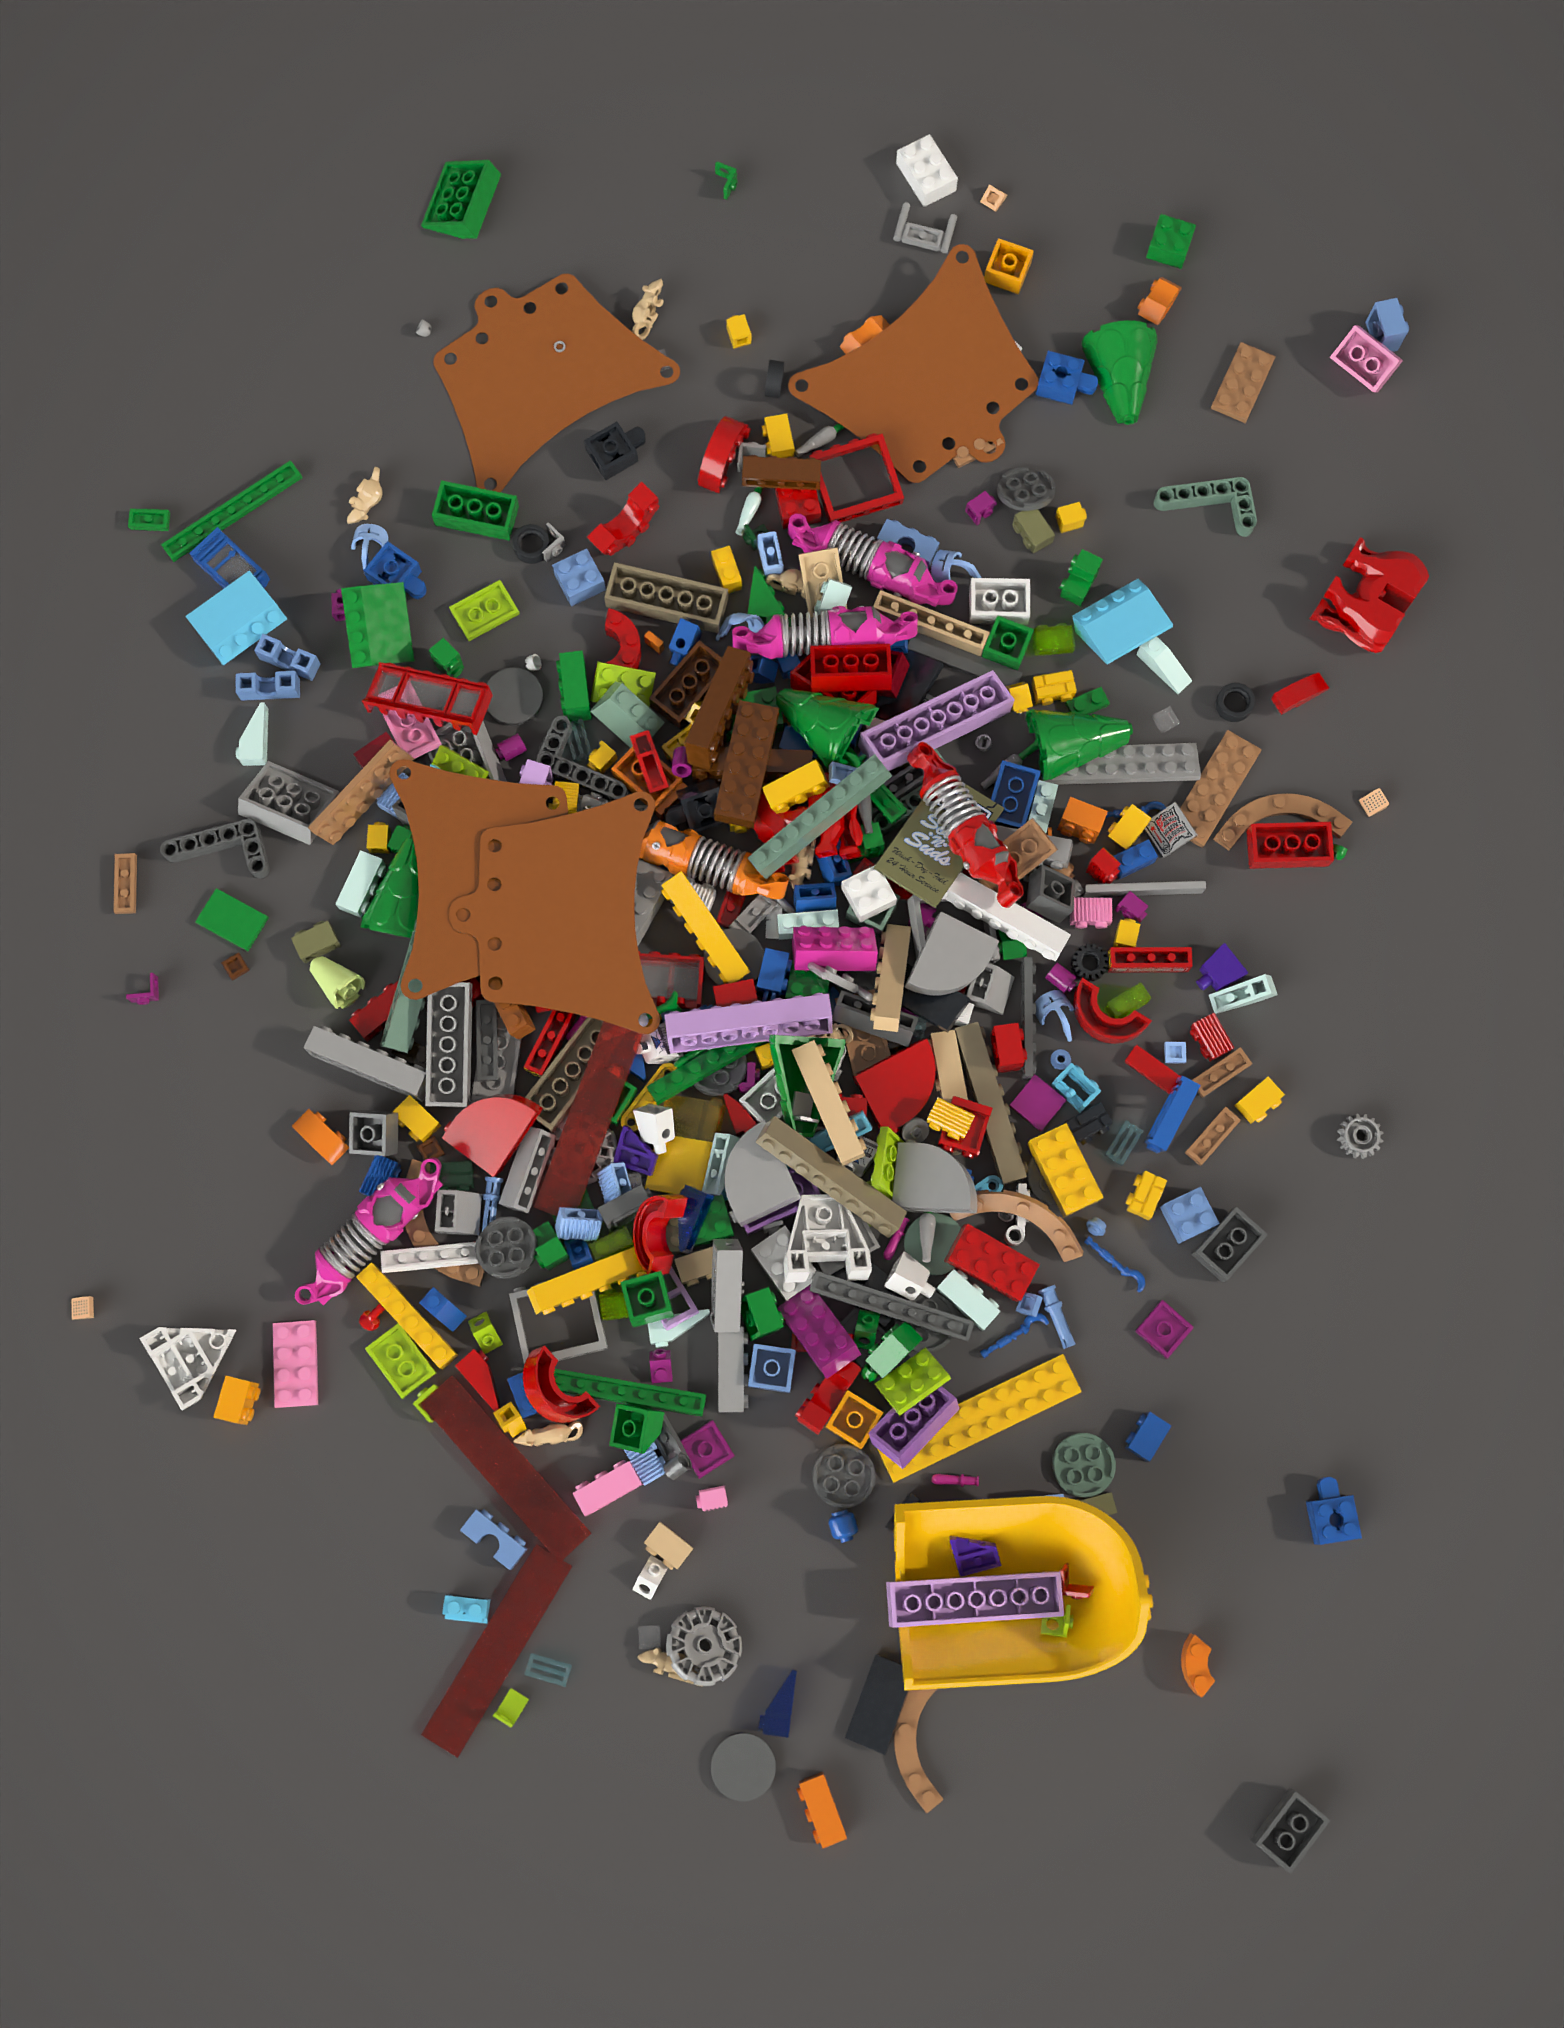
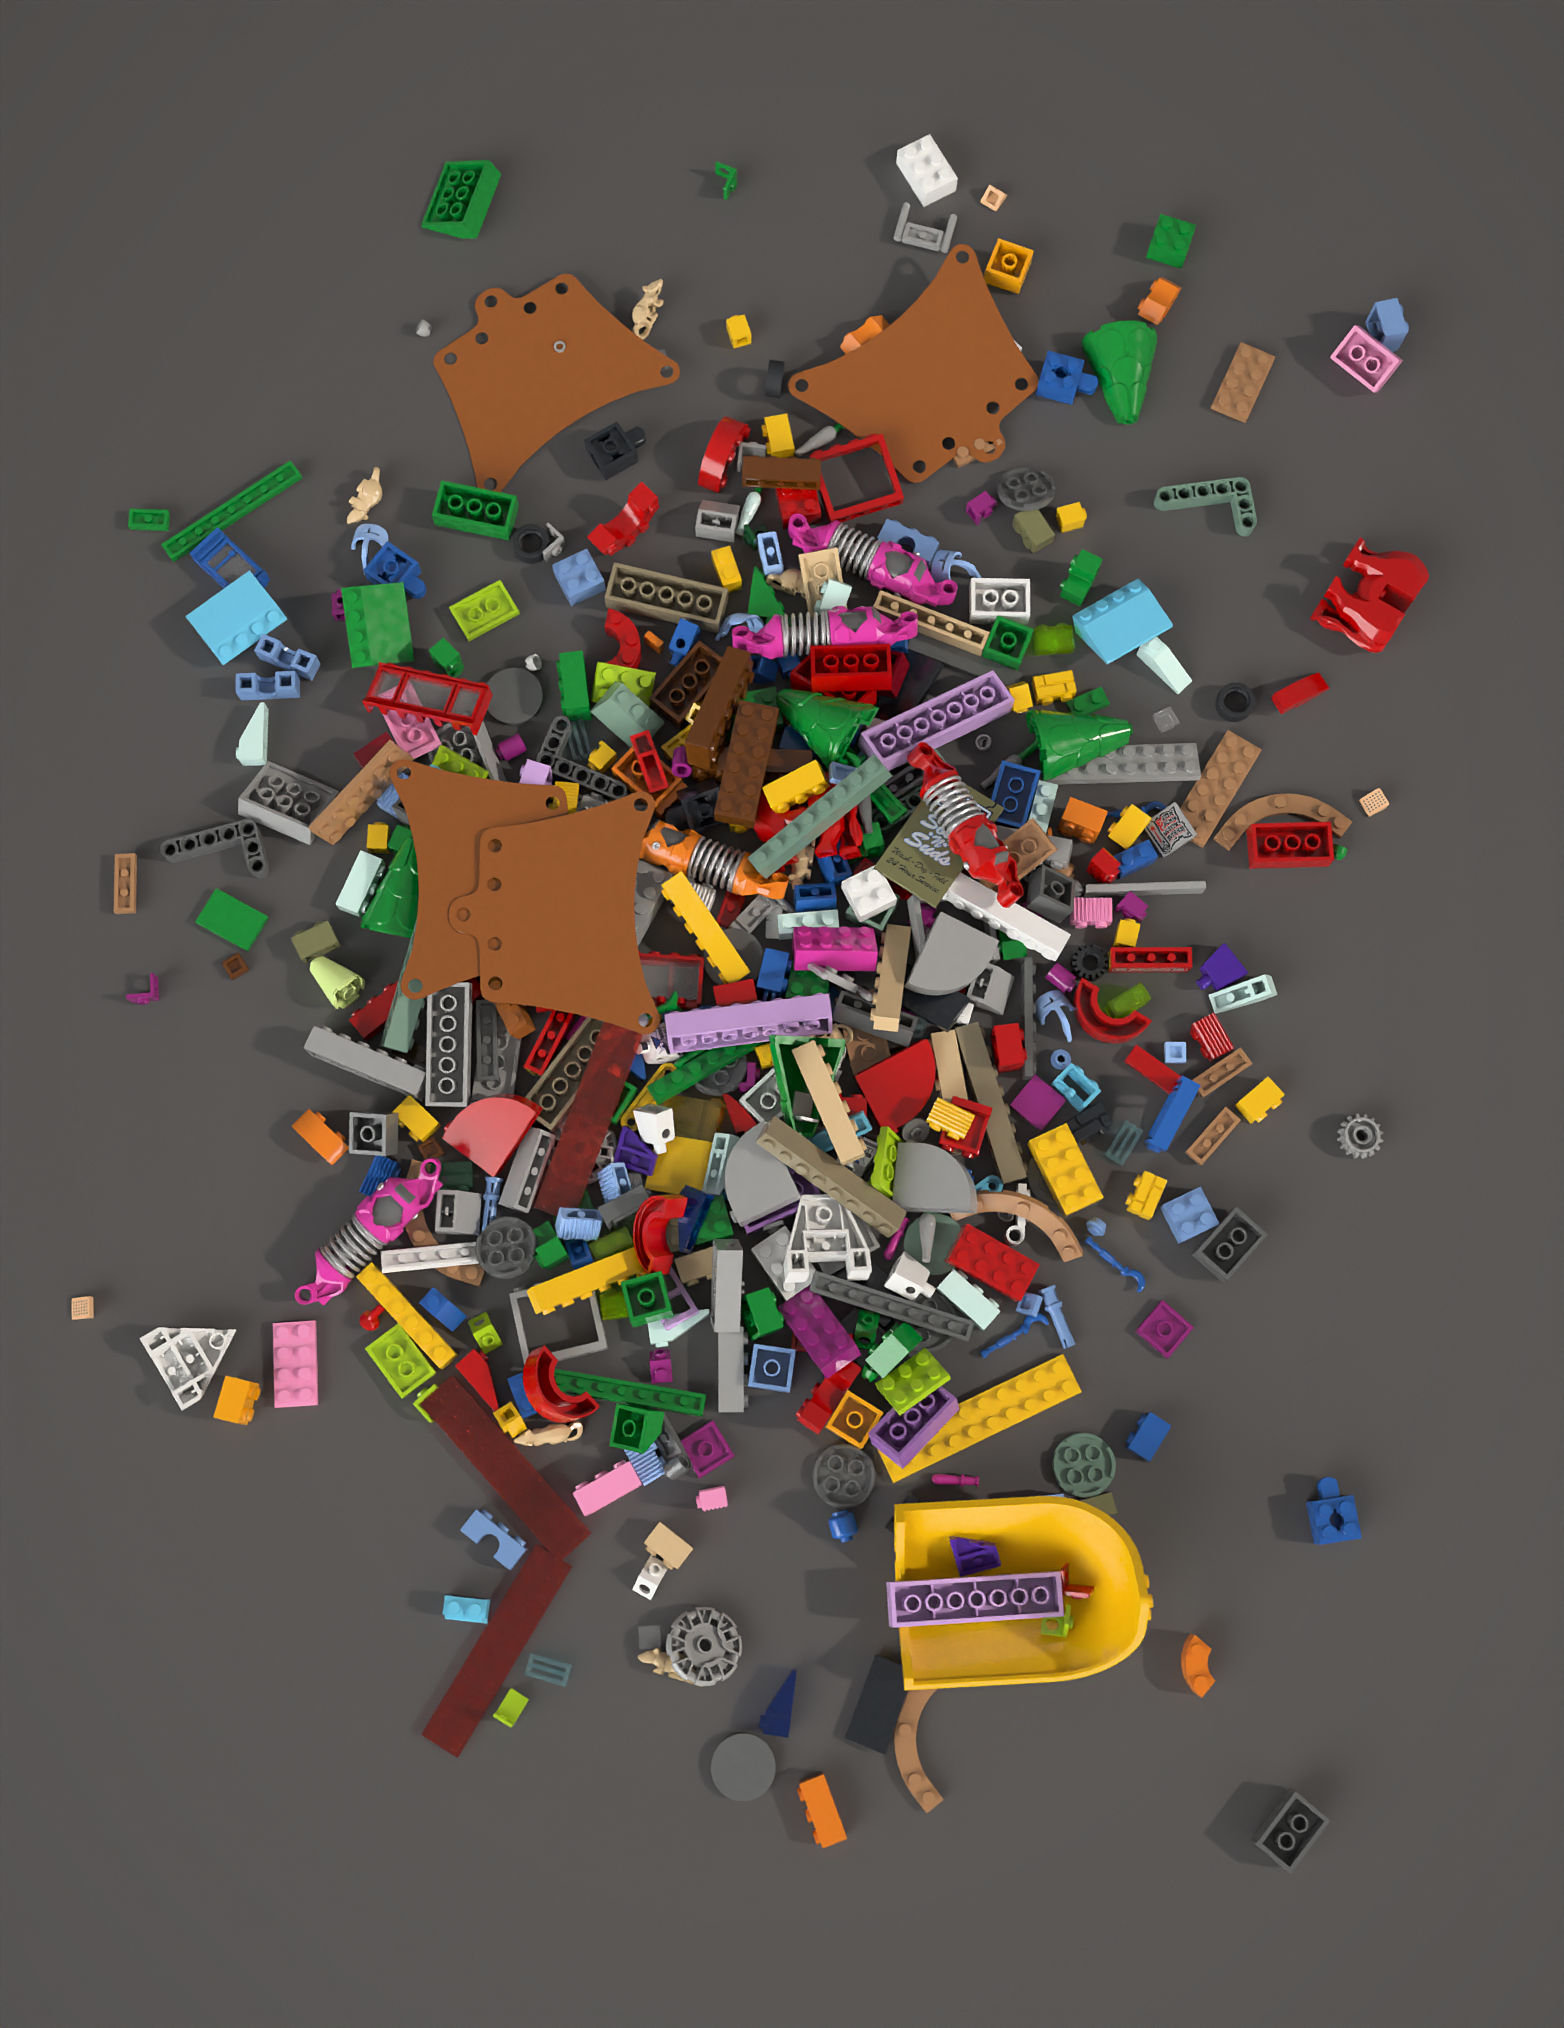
(717, 520): none -> light grey slope

